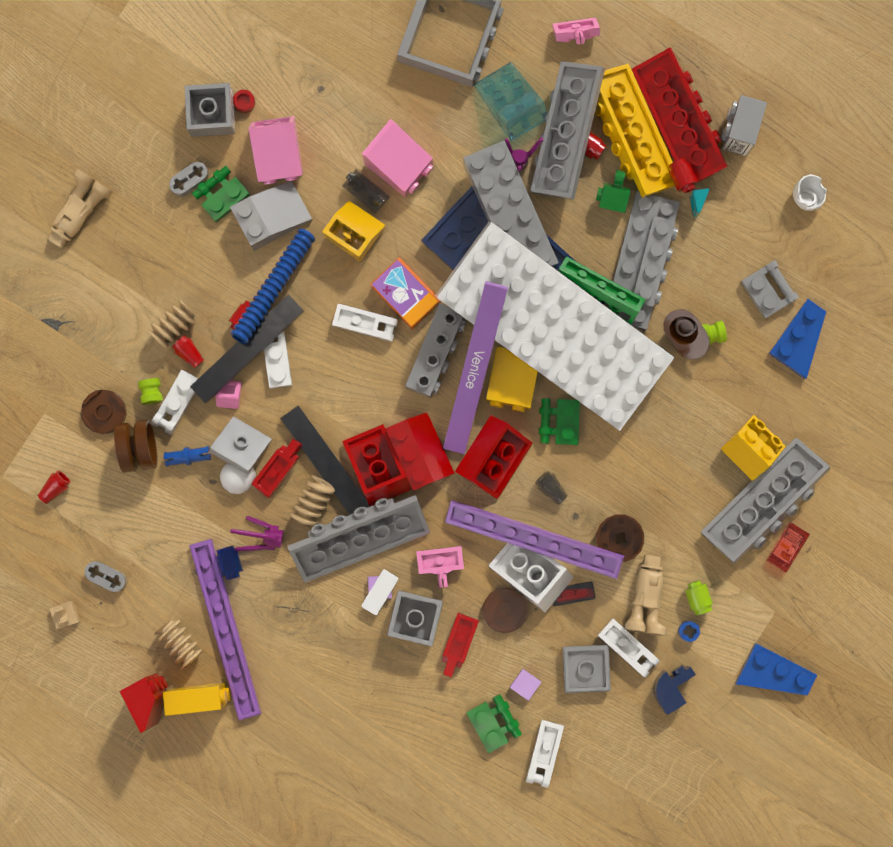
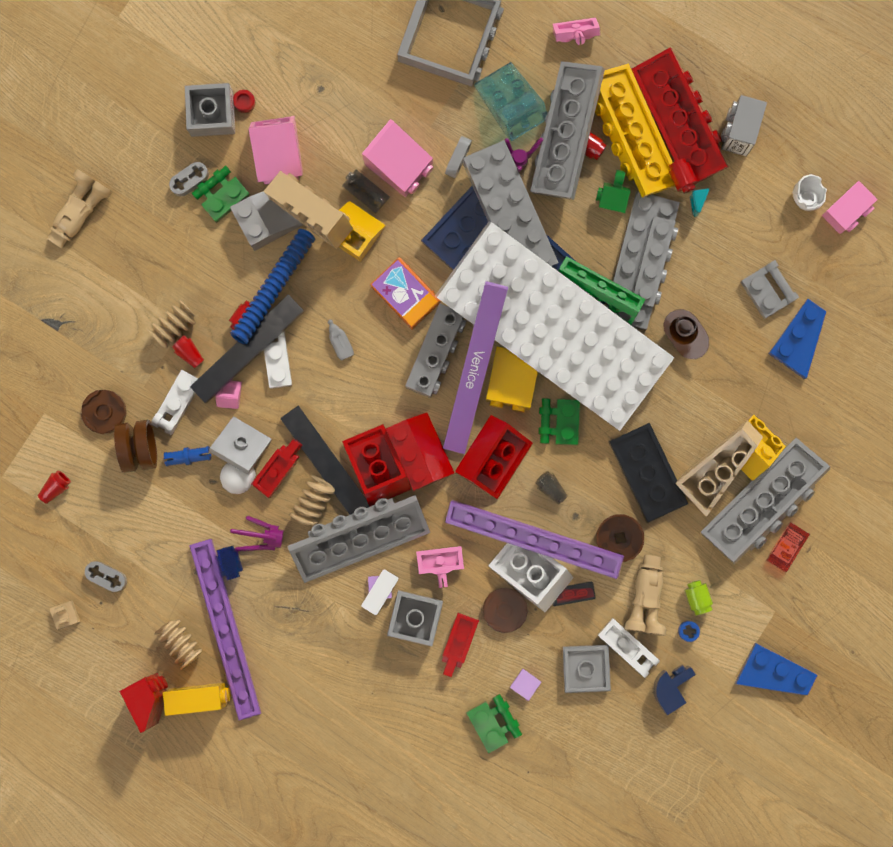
(150, 391): lime wheel -> none
(309, 209): none -> tan wedge
(339, 341): none -> light grey piece
(364, 322): white plate -> none
(457, 158): none -> light grey beam
(545, 752): white plate -> none
(648, 472): none -> black tile
(716, 332): lime wheel -> none
(716, 470): none -> tan wedge
(850, 207): none -> bright pink brick

